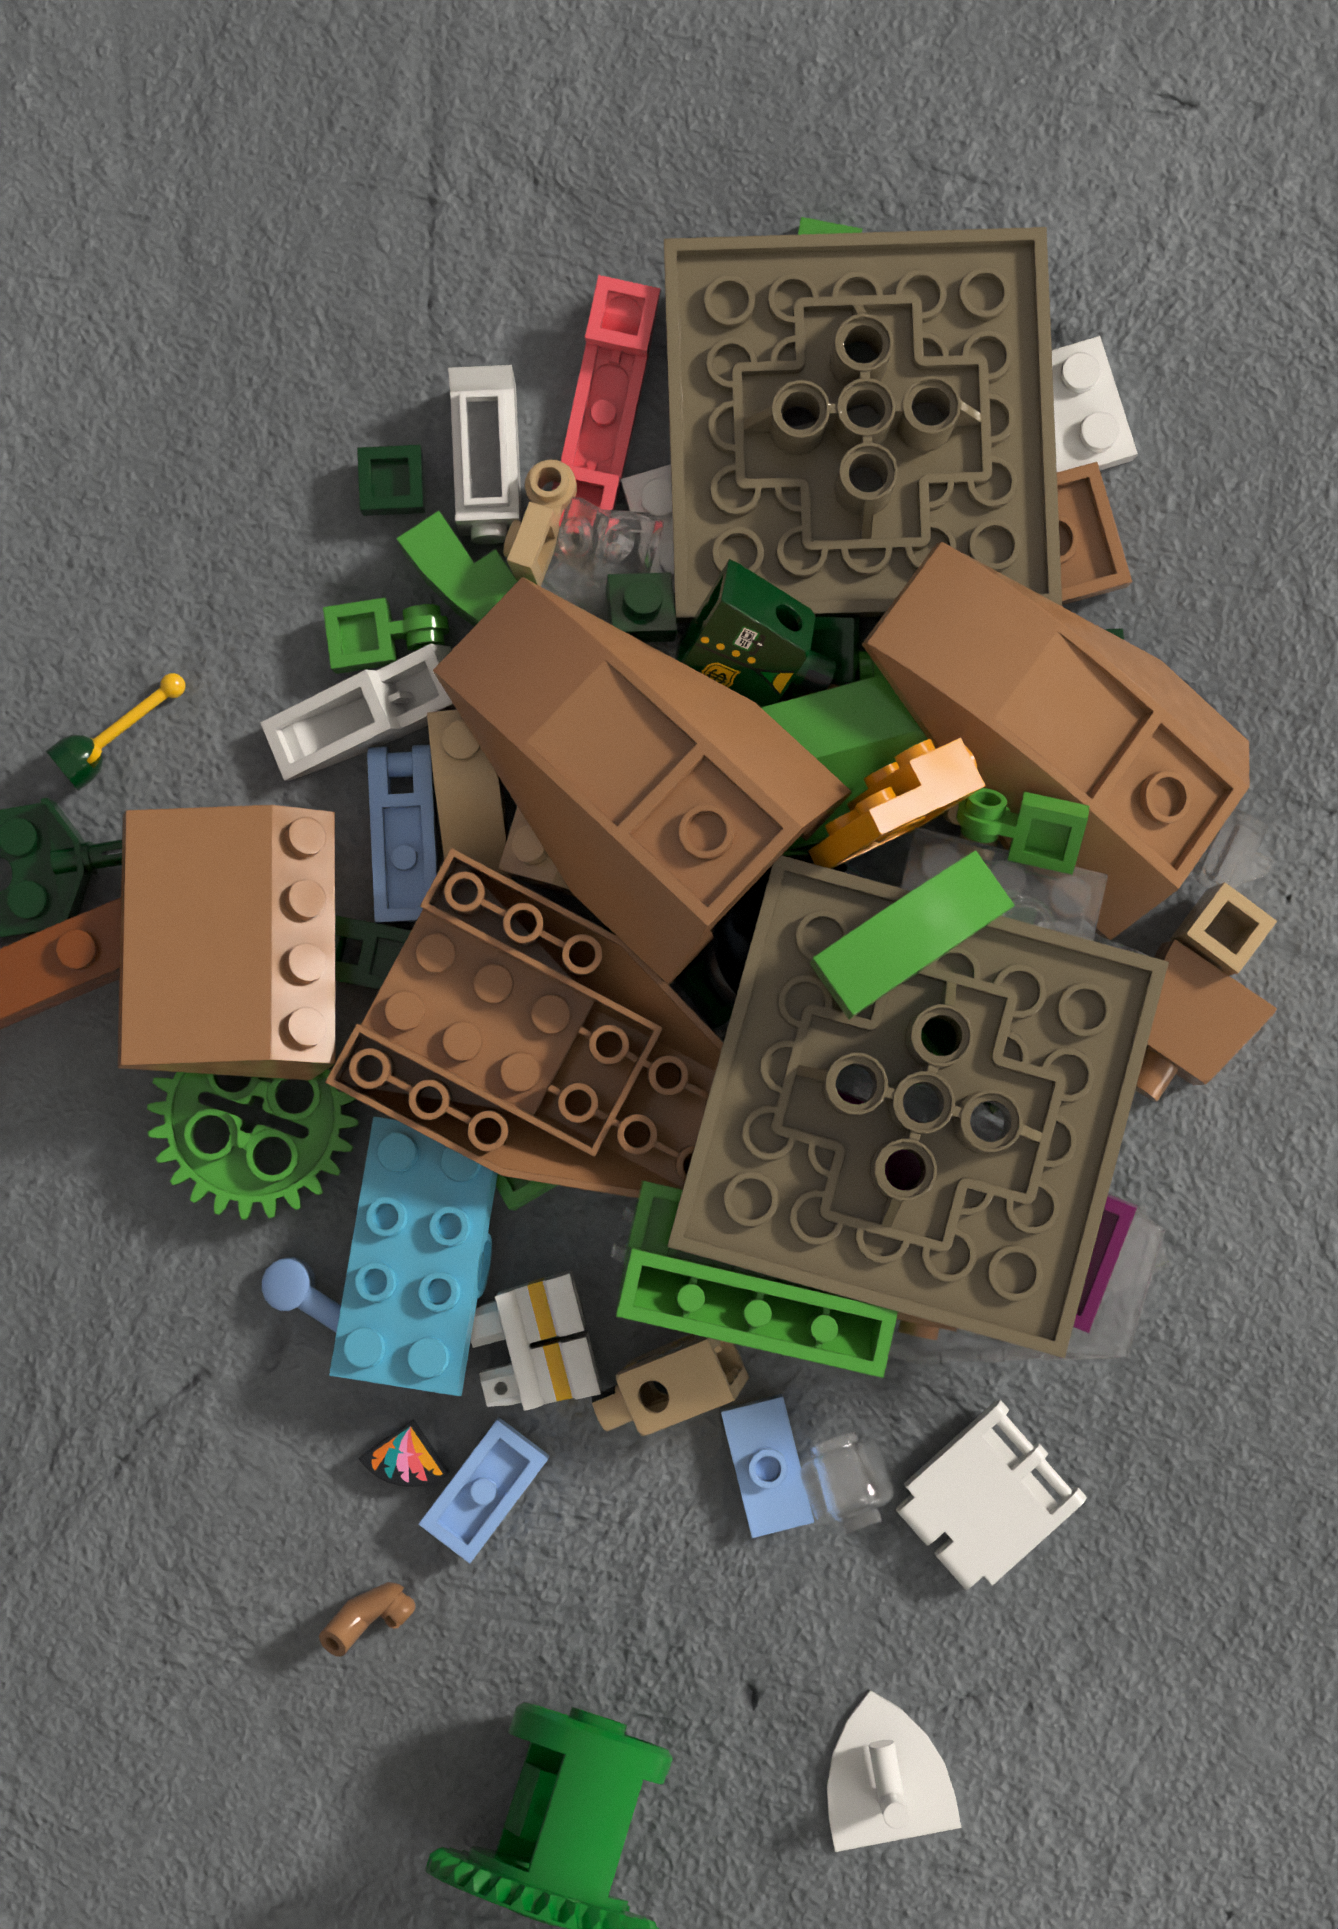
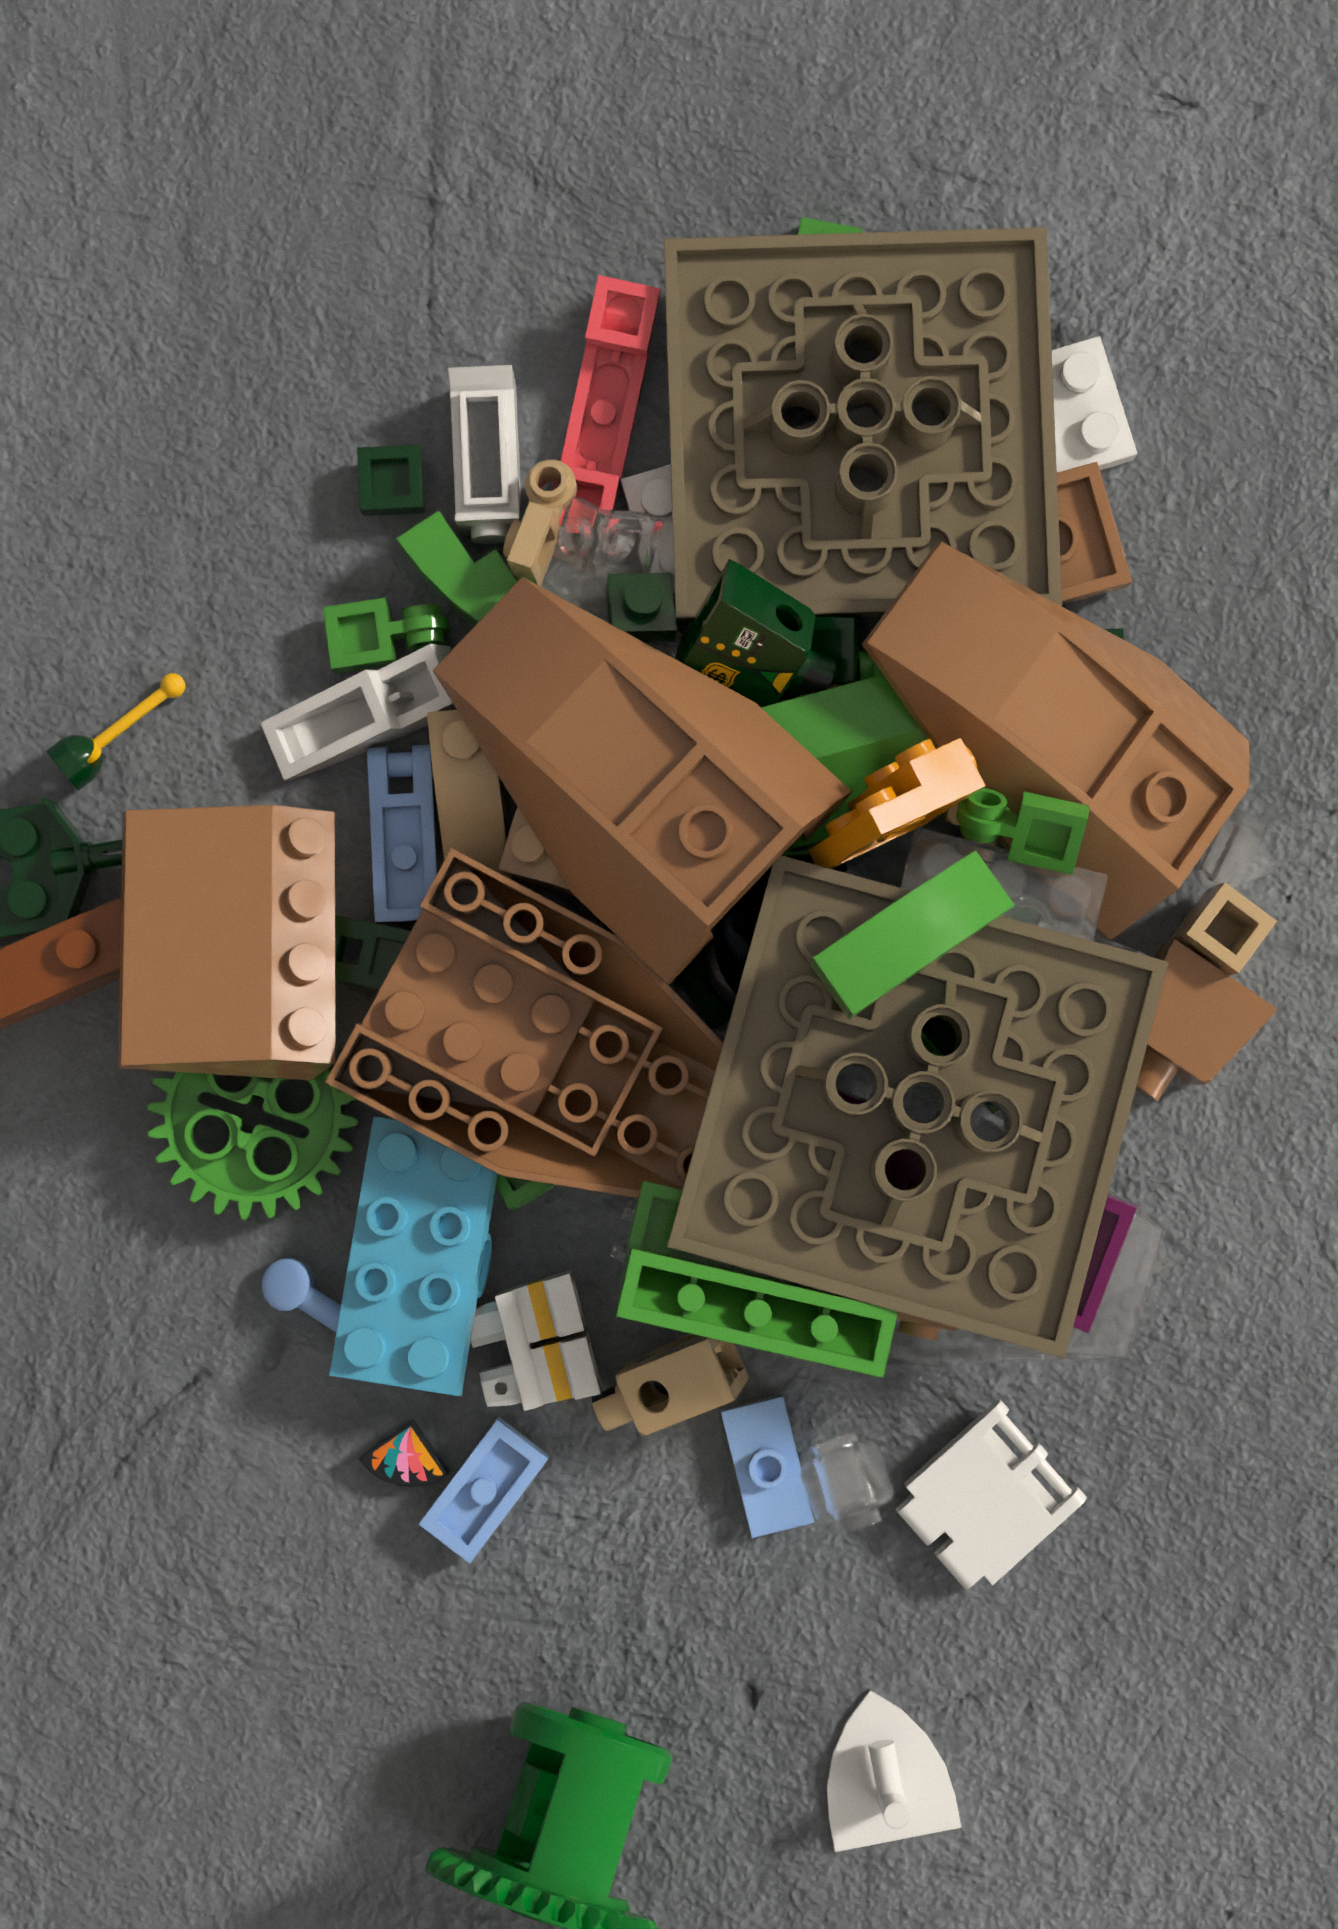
(361, 1611): medium nougat arm -> none

